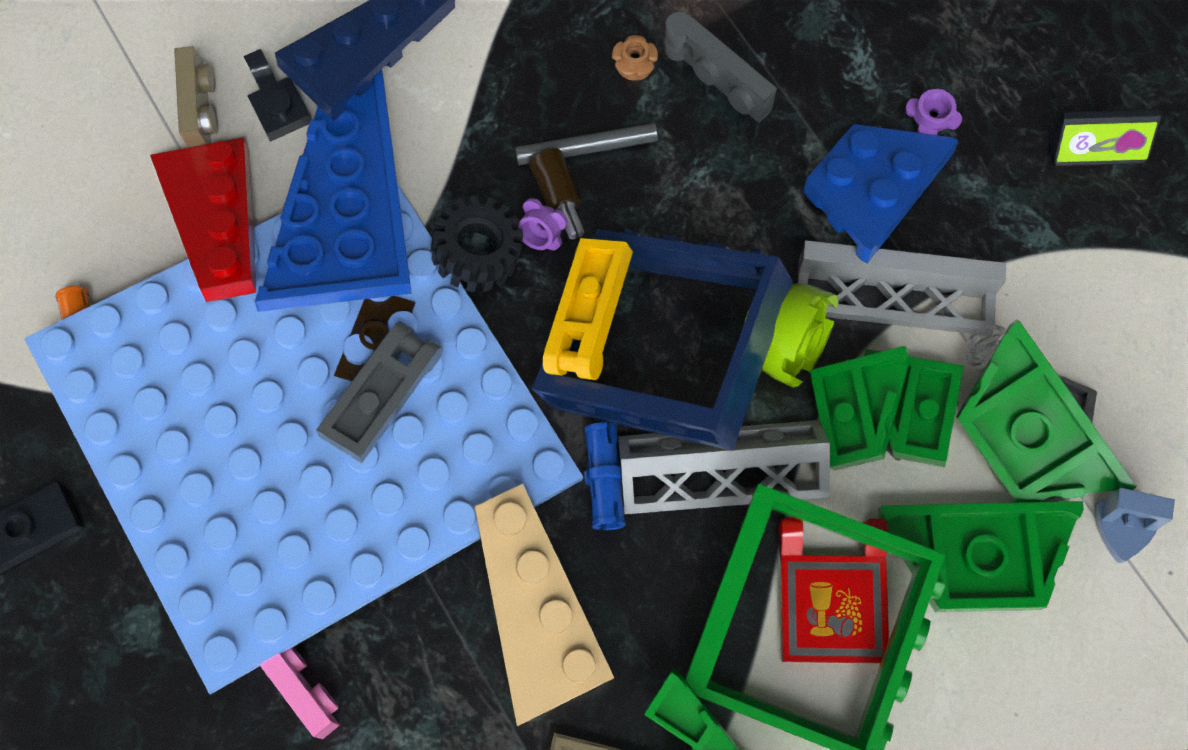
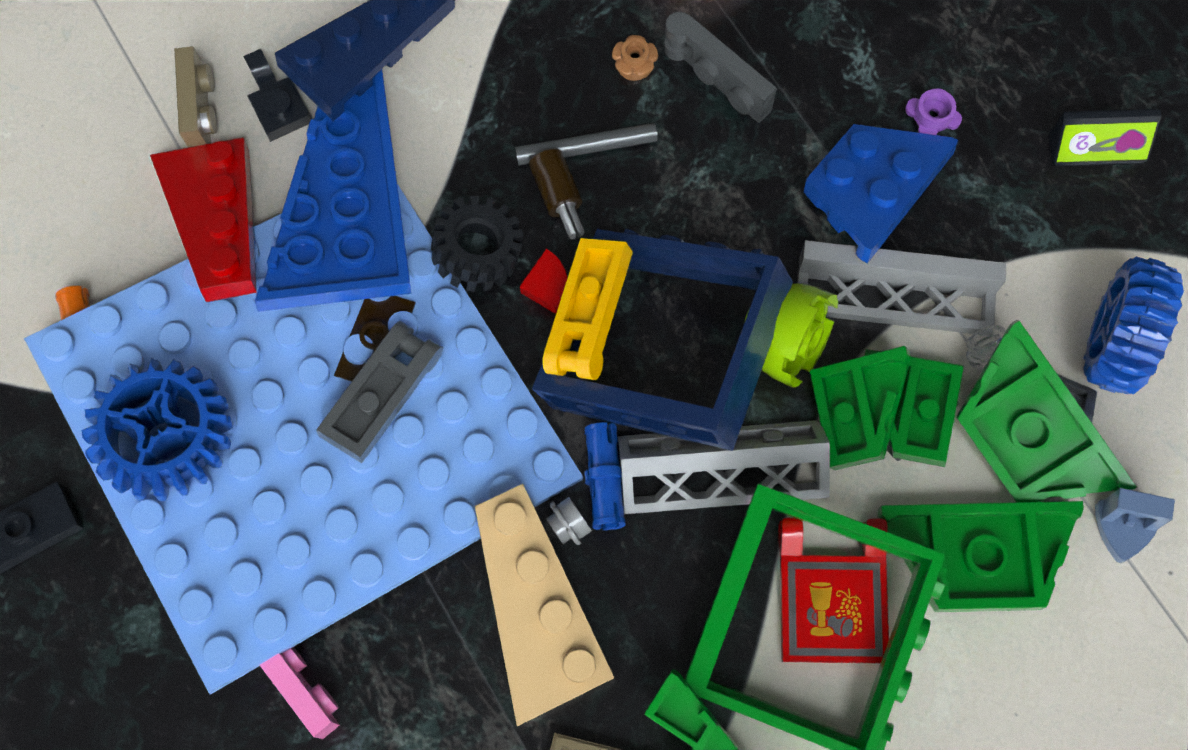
(163, 390): none -> blue gear
(542, 225): medium lavender plate -> none
(546, 282): none -> red tile
(568, 521): none -> light grey plate
(1133, 325): none -> blue gear

